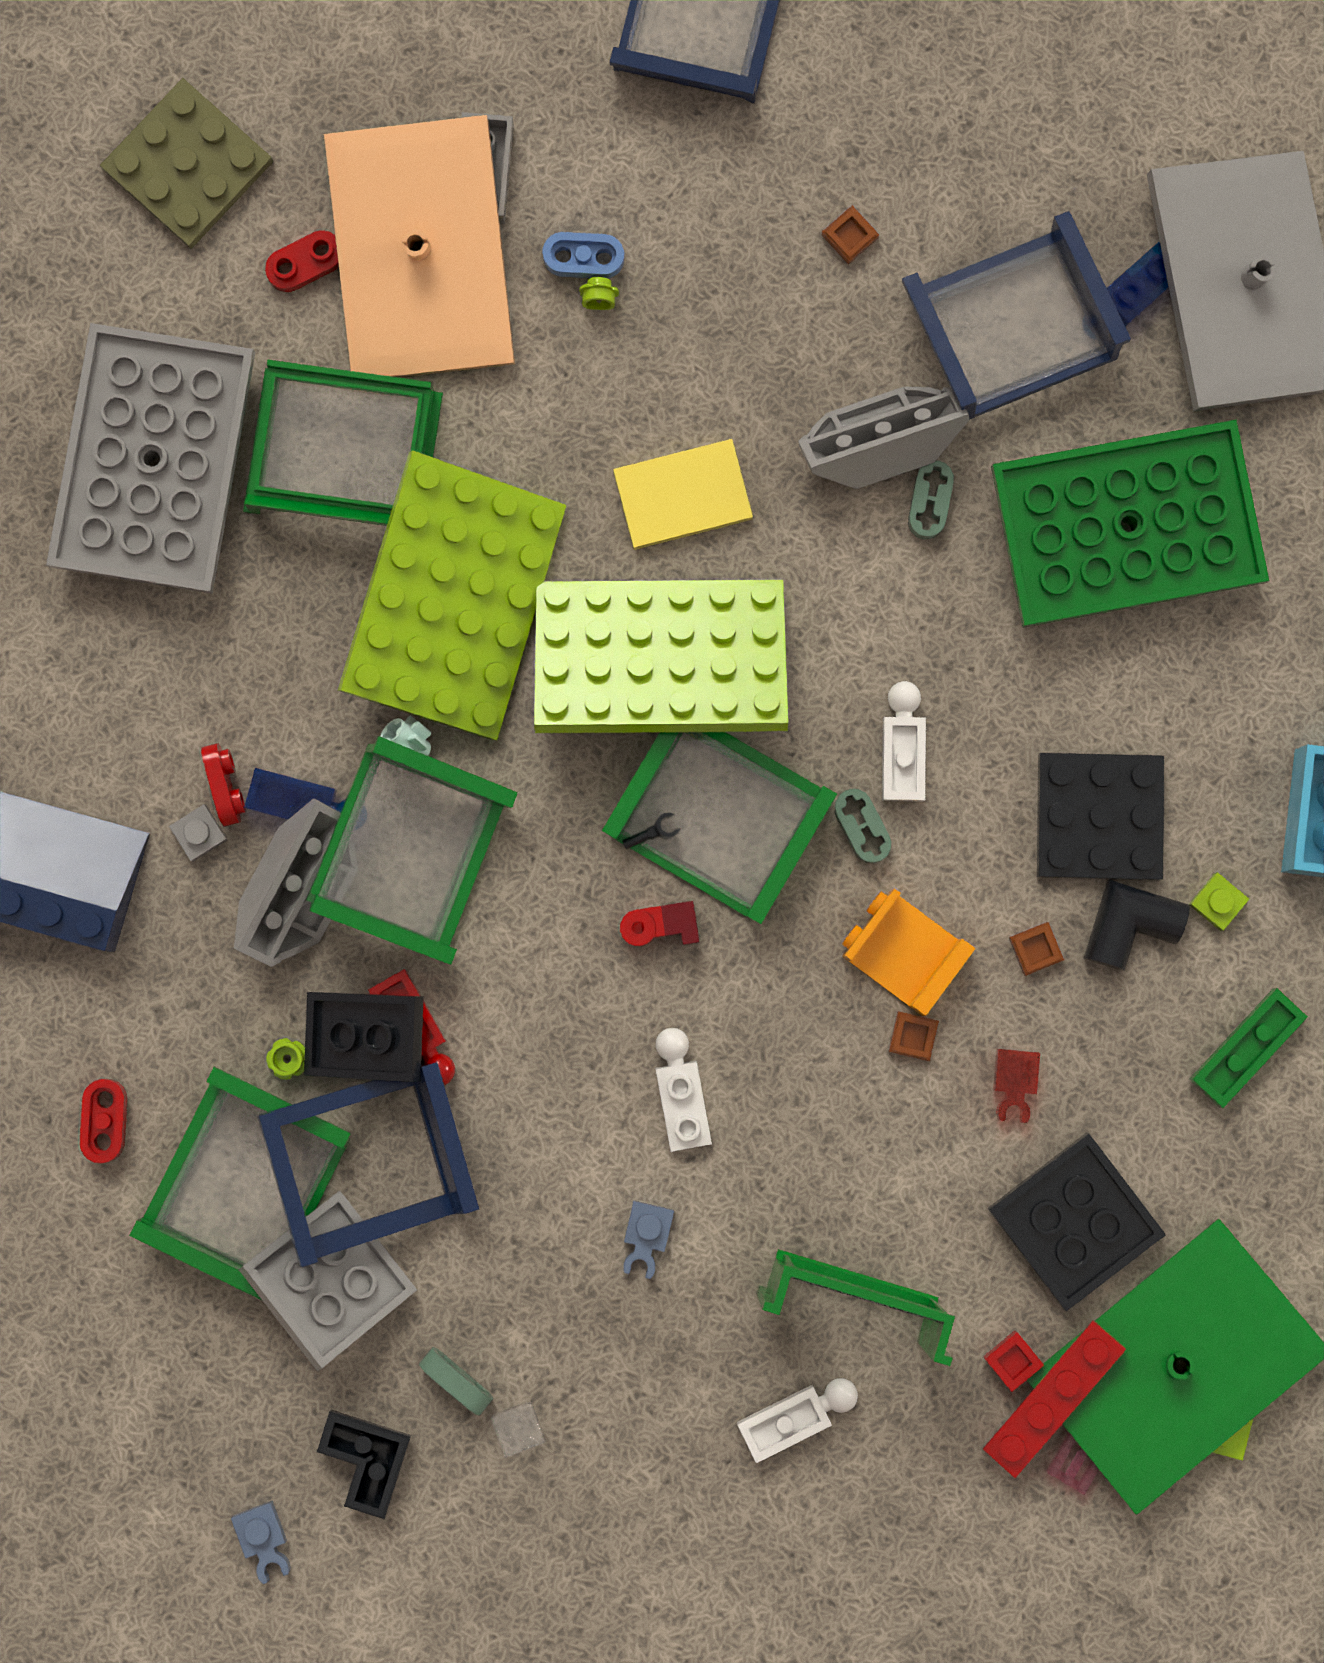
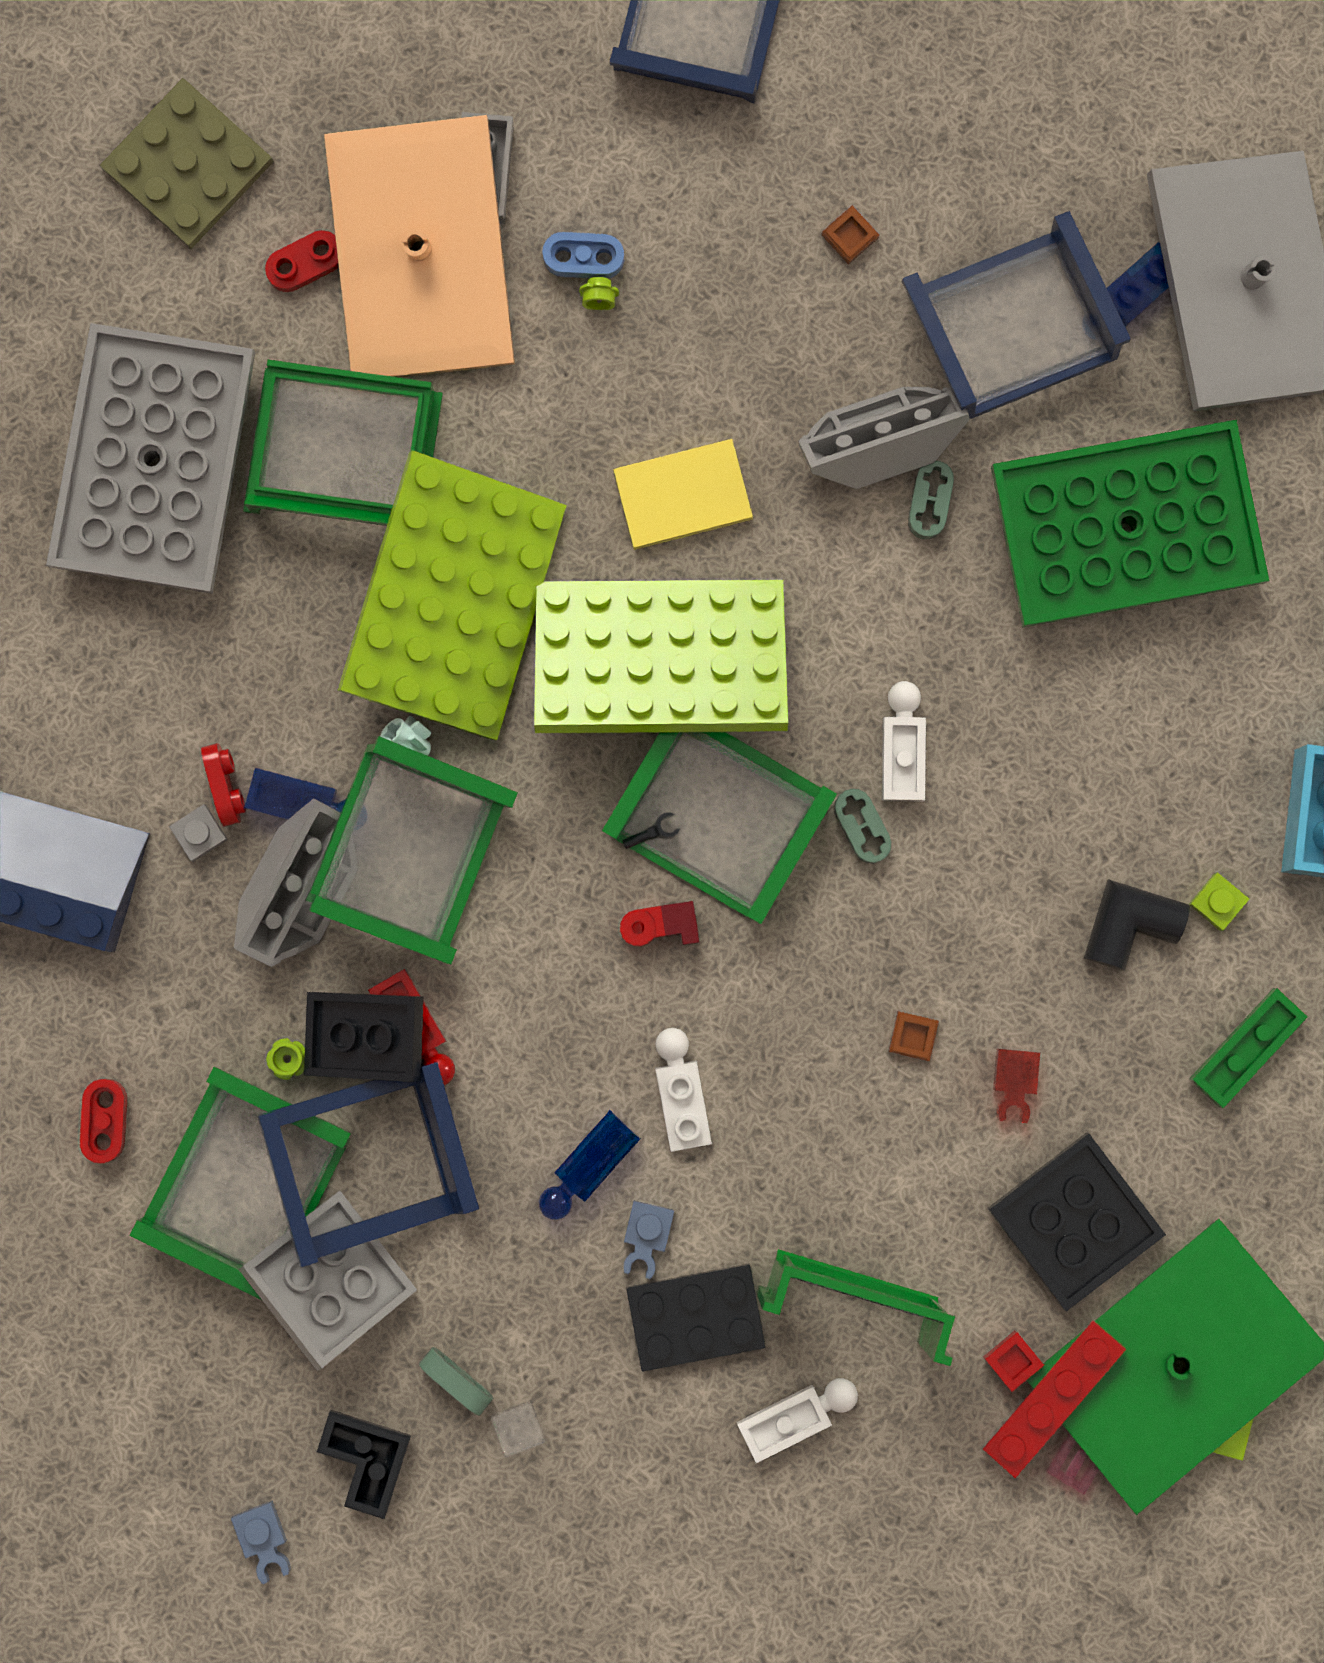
(588, 1165): none -> clear blue plate
(695, 1317): none -> black plate
(906, 952): light orange panel -> none
(1036, 948): dark orange tile -> none
(1100, 816): black plate -> none

